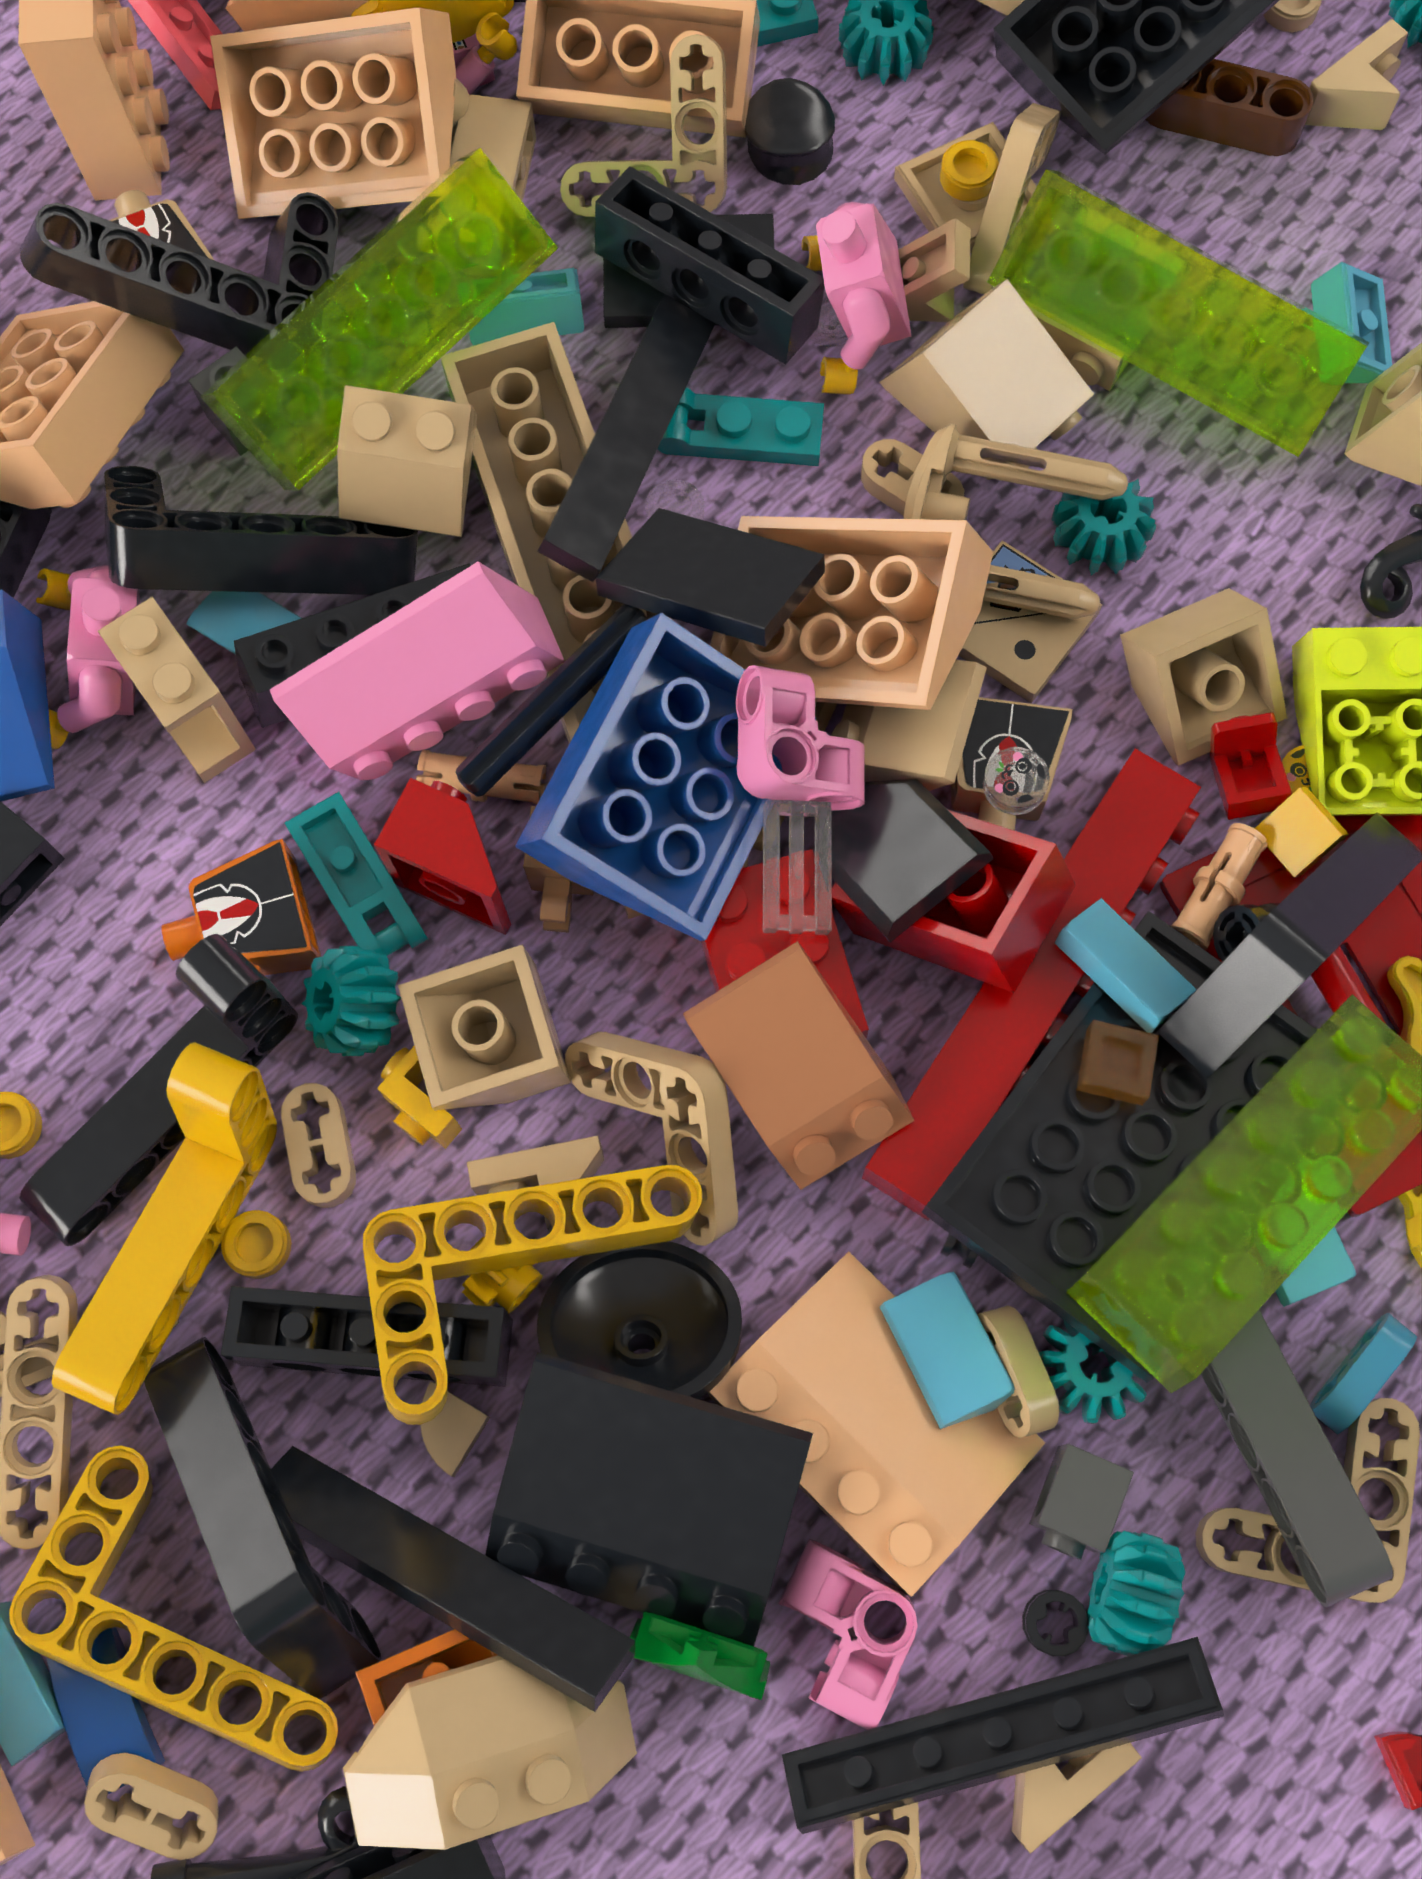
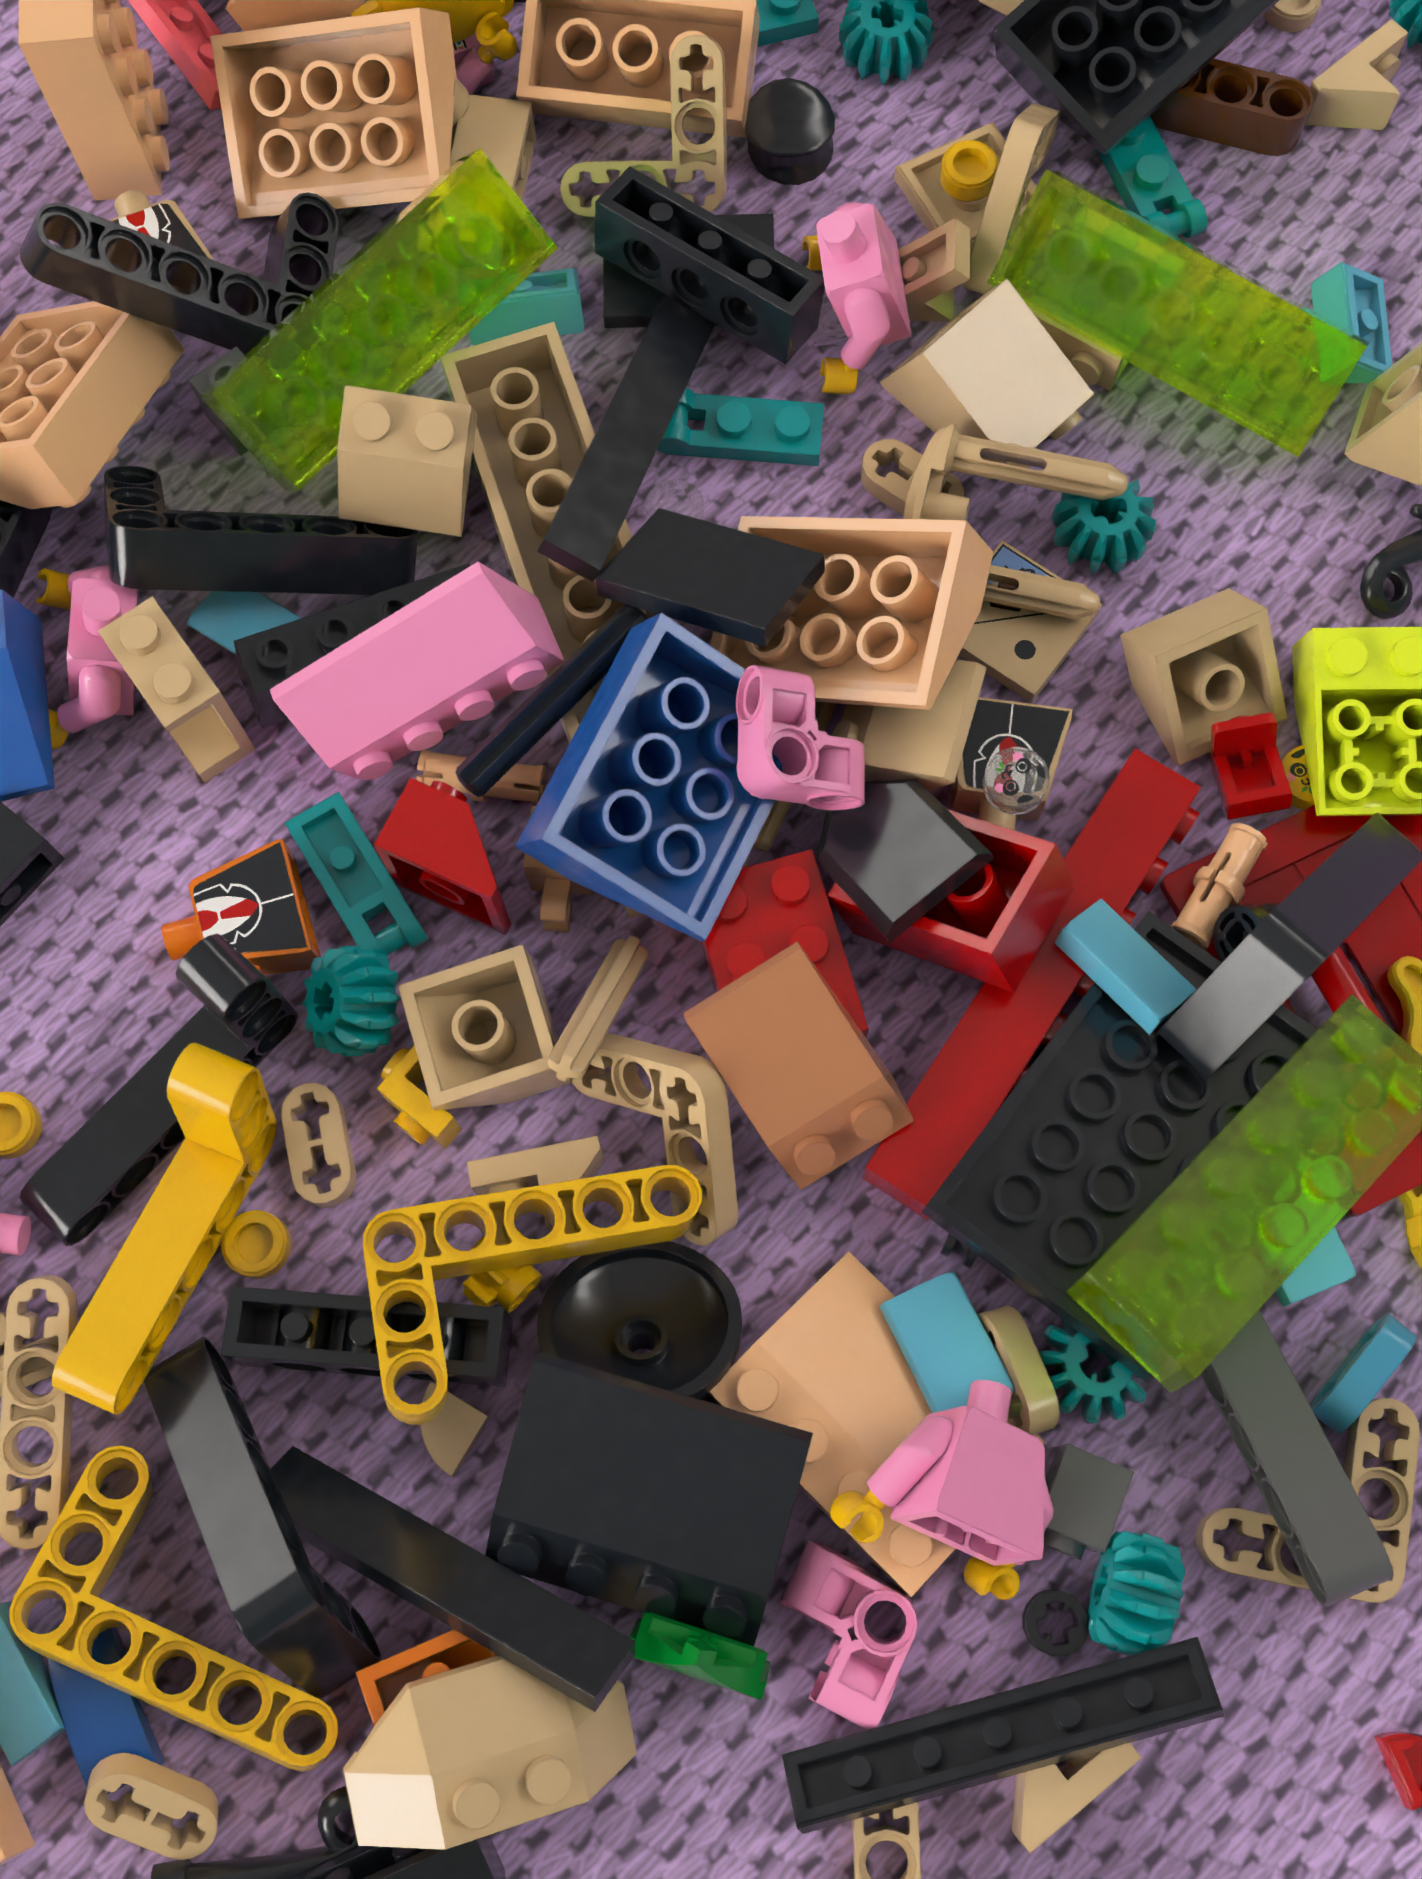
(597, 1009): none -> tan axle
(796, 921): clear tile -> none
(966, 1484): none -> bright pink torso
(1117, 1062): clear orange tile -> none
(1153, 183): none -> teal plate
(1301, 831): yellow tile -> none

